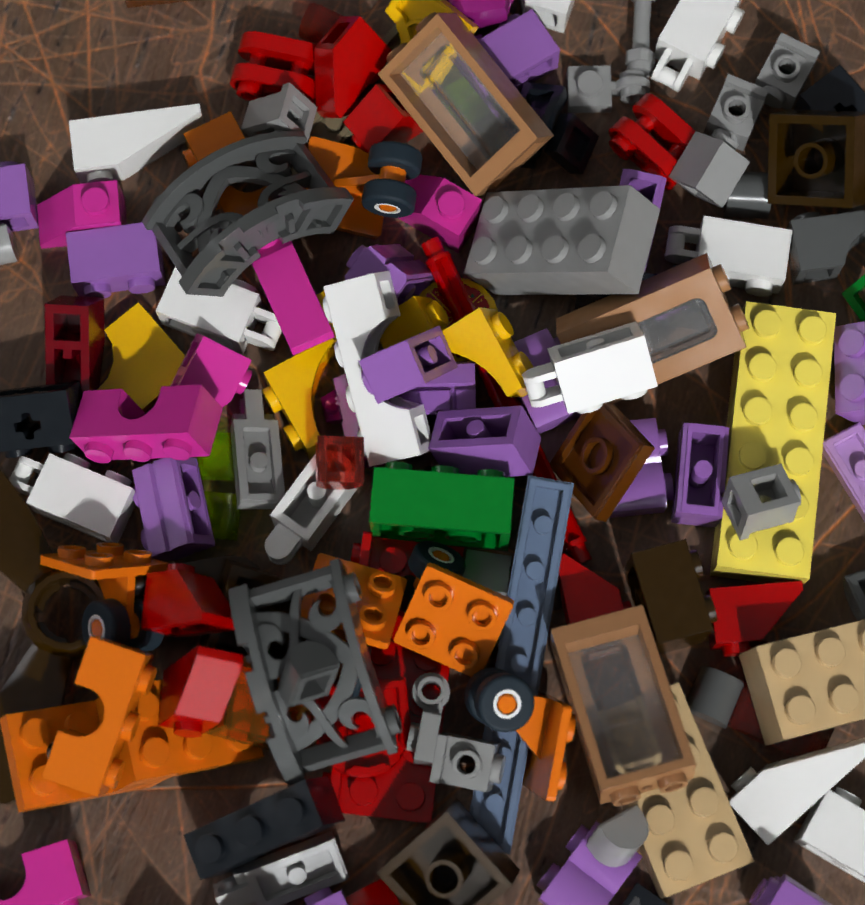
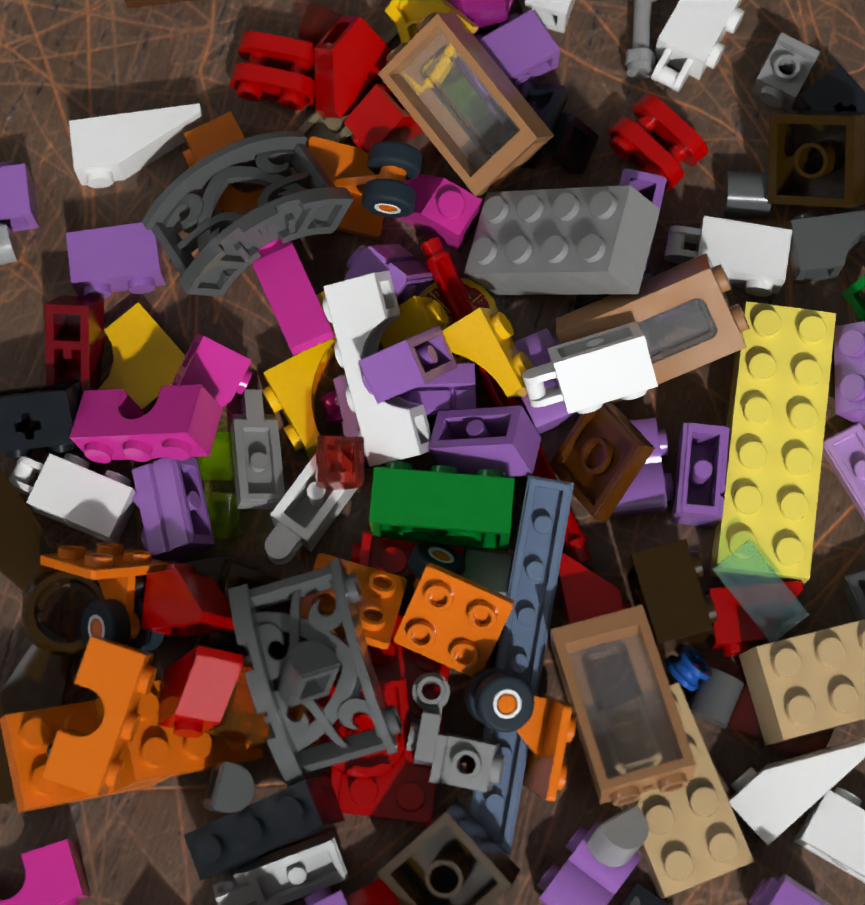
(79, 209): dark pink slope -> none
(222, 319): white brick -> none
(228, 788): none -> dark grey brick
(280, 112): light grey brick -> none
(592, 89): light grey plate -> none
(688, 667): none -> blue bush
(710, 167): light grey brick -> none
(741, 99): light grey brick -> none
(760, 591): none -> clear light blue tile
(761, 500): light grey brick -> none

